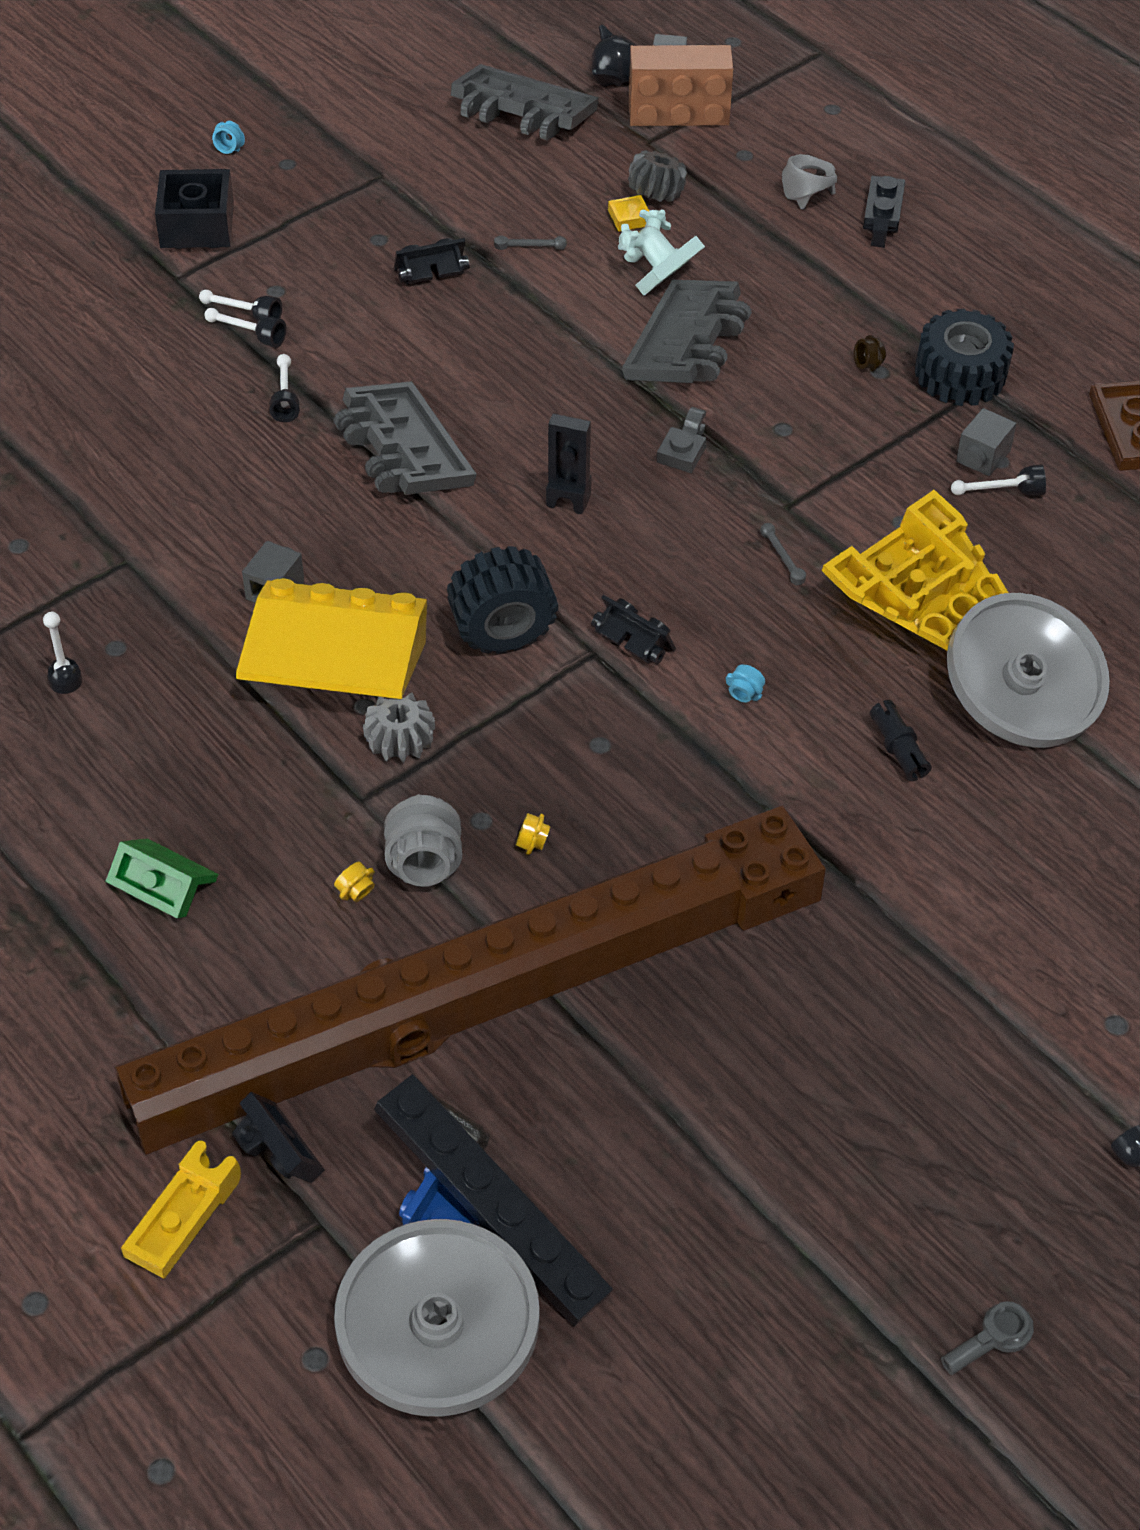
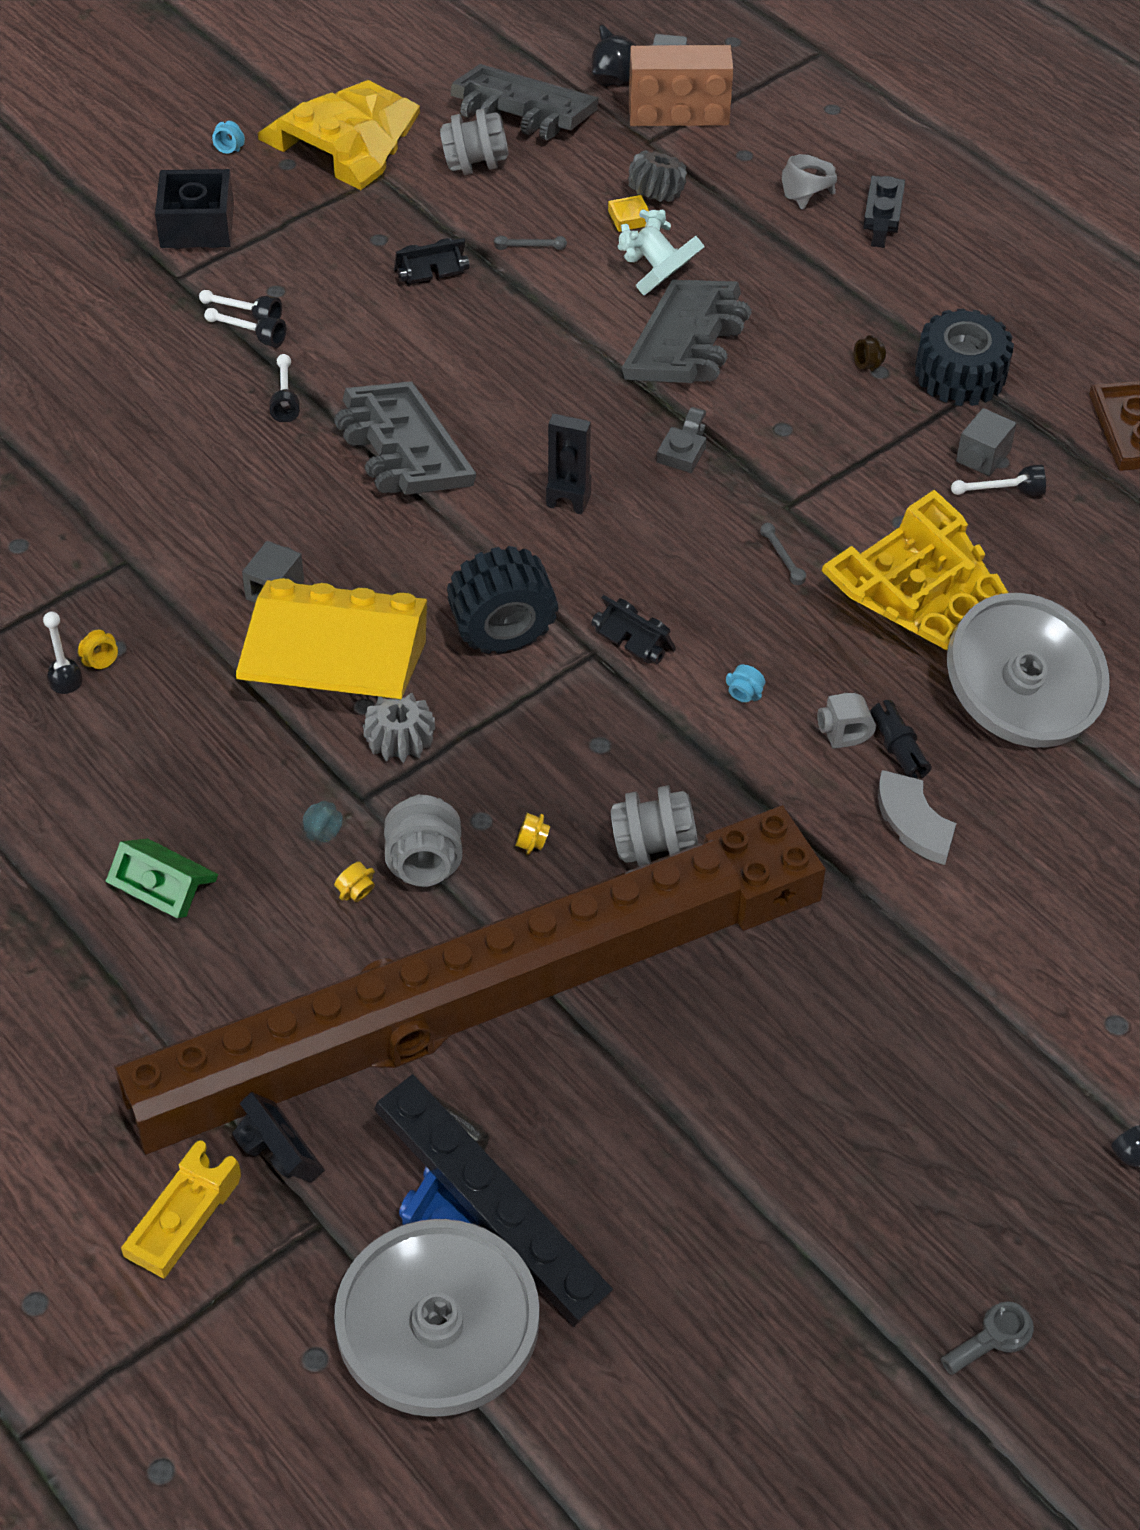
(103, 655): none -> yellow plate
(322, 821): none -> clear light blue plate
(353, 125): none -> yellow wedge
(474, 141): none -> light grey piece
(653, 825): none -> light grey piece
(846, 720): none -> light grey plate
(912, 818): none -> light grey tile

